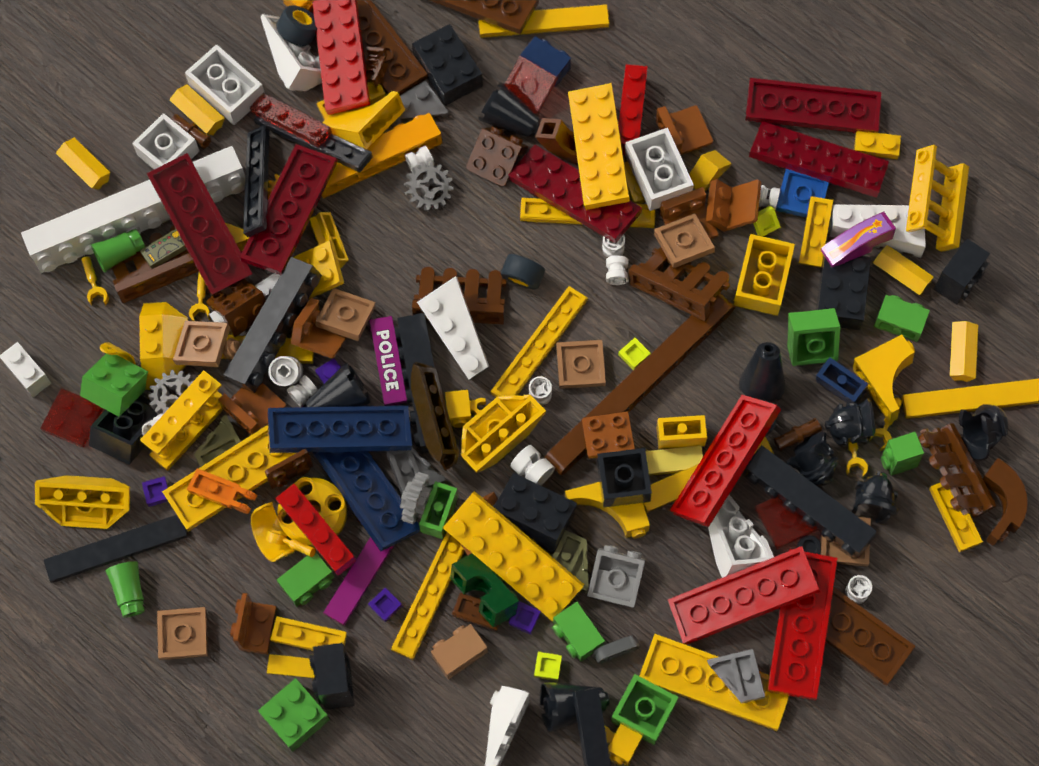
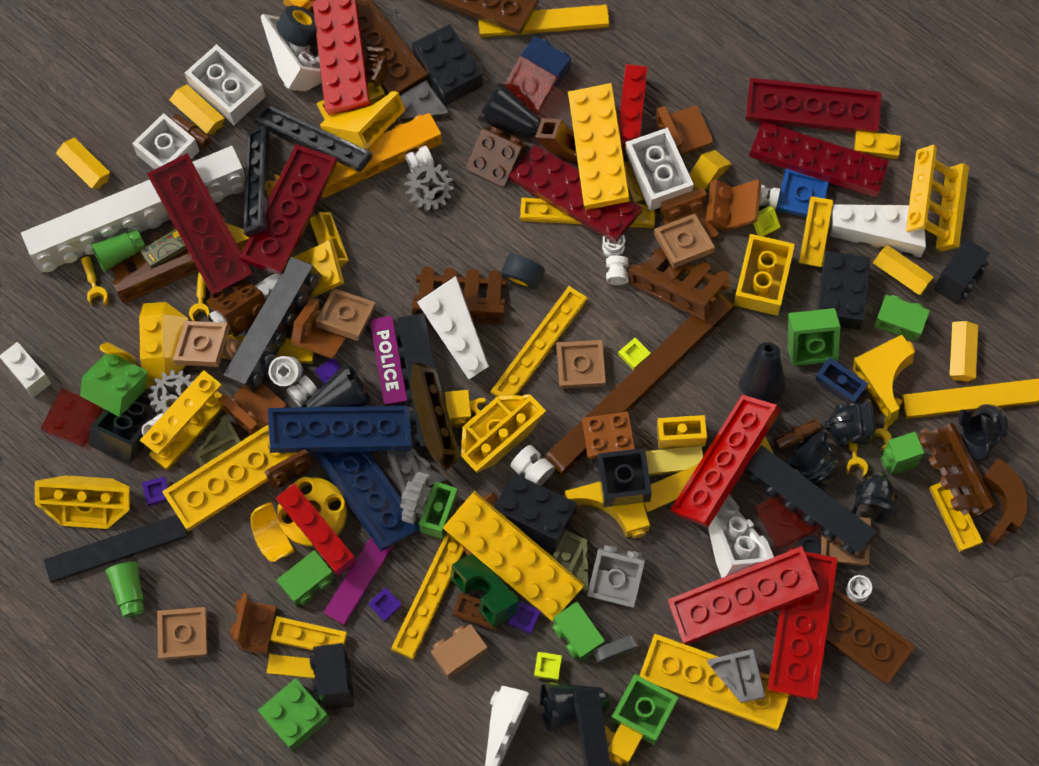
(219, 490): orange hinge -> none
(280, 537): yellow piece -> none
(290, 120): clear red plate -> none
(540, 386): white wheel -> none
(859, 239): slope -> none

